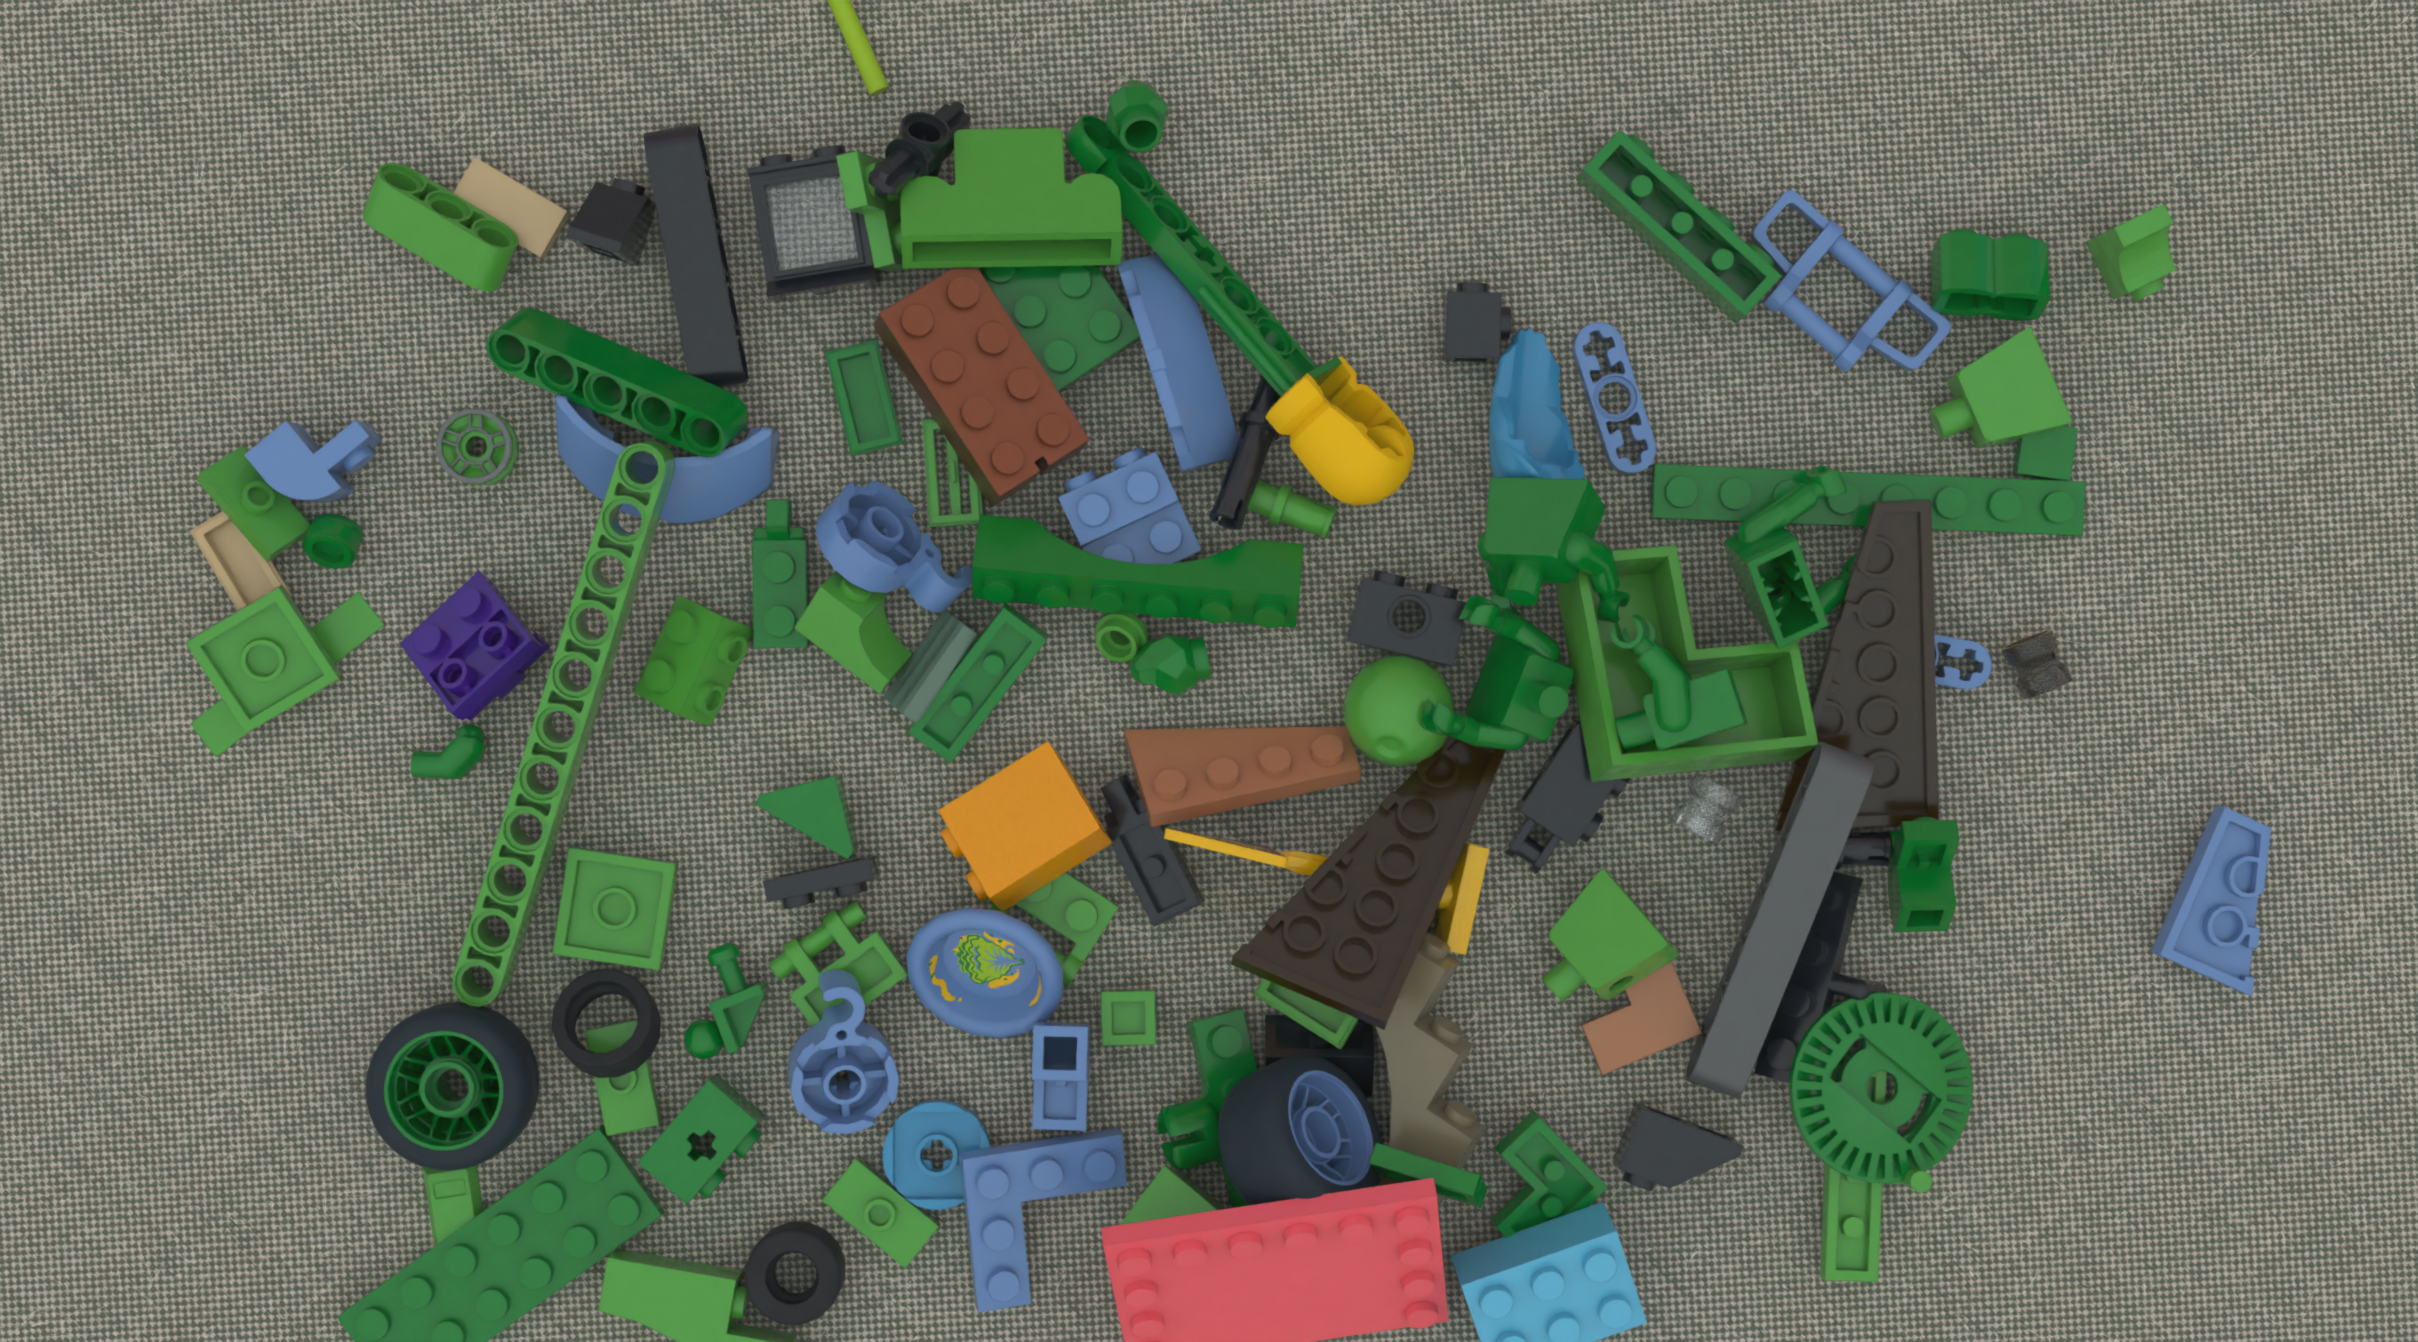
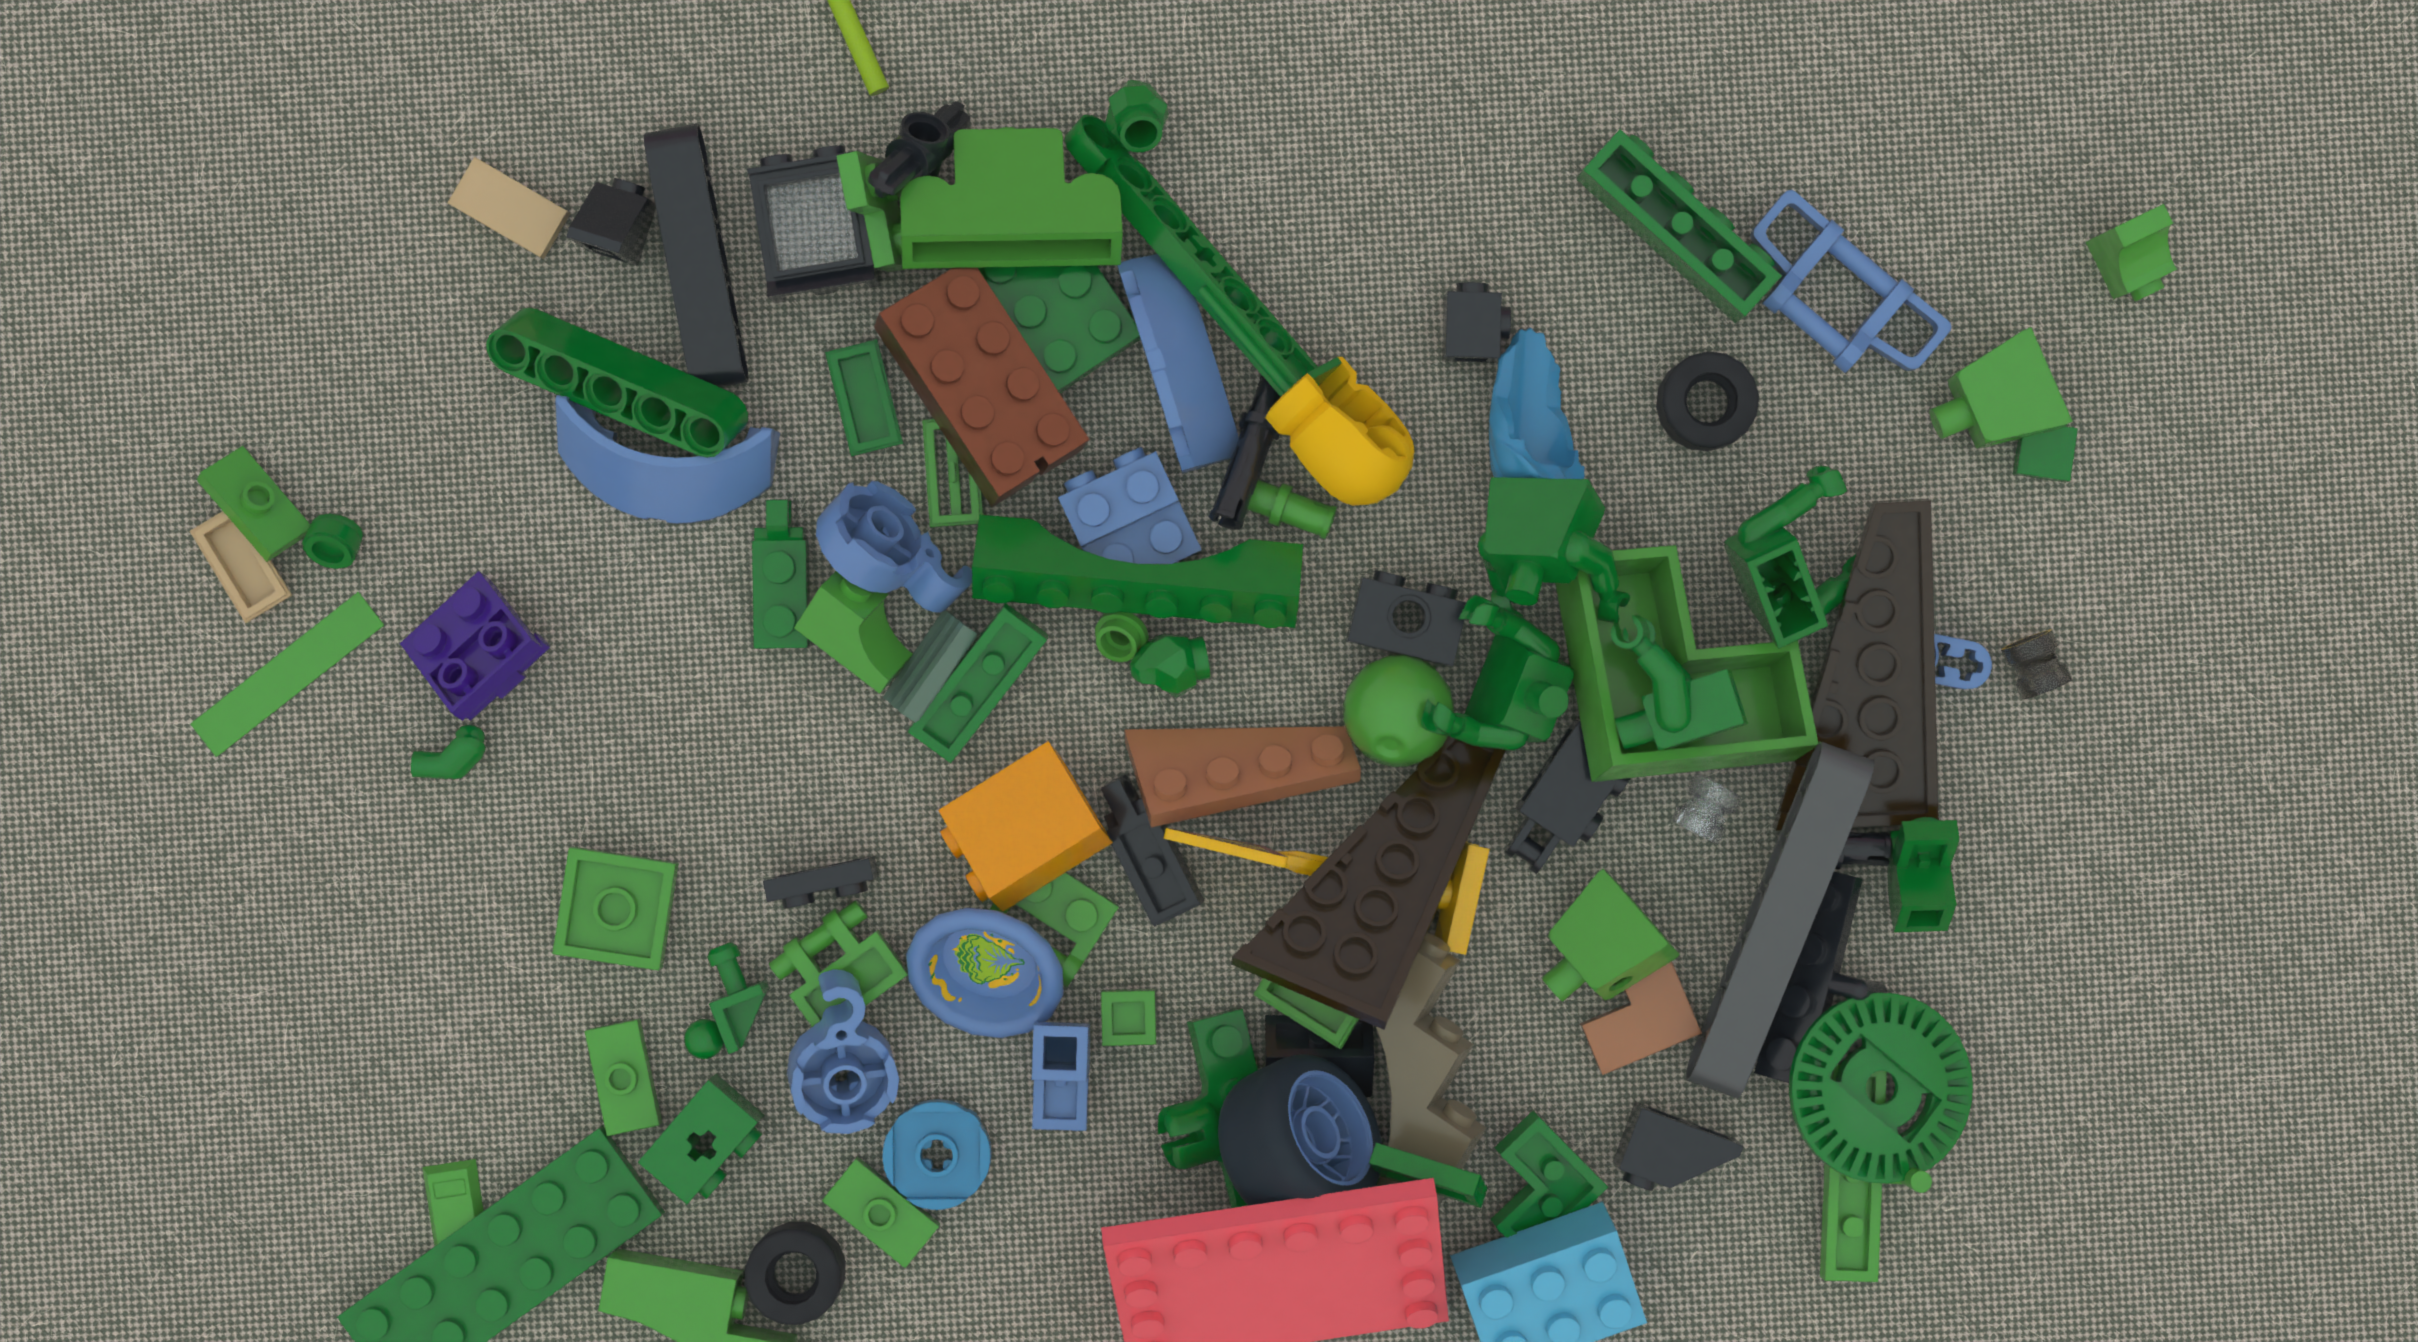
(263, 659): bright green plate -> none
(303, 471): medium blue brick -> none
(411, 1094): wheel -> none
(440, 227): bright green beam -> none
(455, 444): bright green wheel -> none
(544, 743): bright green beam -> none
(581, 993): black tyre -> none
(694, 661): bright green bracket -> none
(817, 811): green slope -> none
(1006, 1175): medium blue plate -> none
(1170, 1196): bright green slope -> none
(1590, 364): medium blue beam -> none
(1739, 389): none -> black tyre
(1956, 501): green plate -> none
(1990, 275): green brick -> none
(2217, 901): medium blue wing -> none

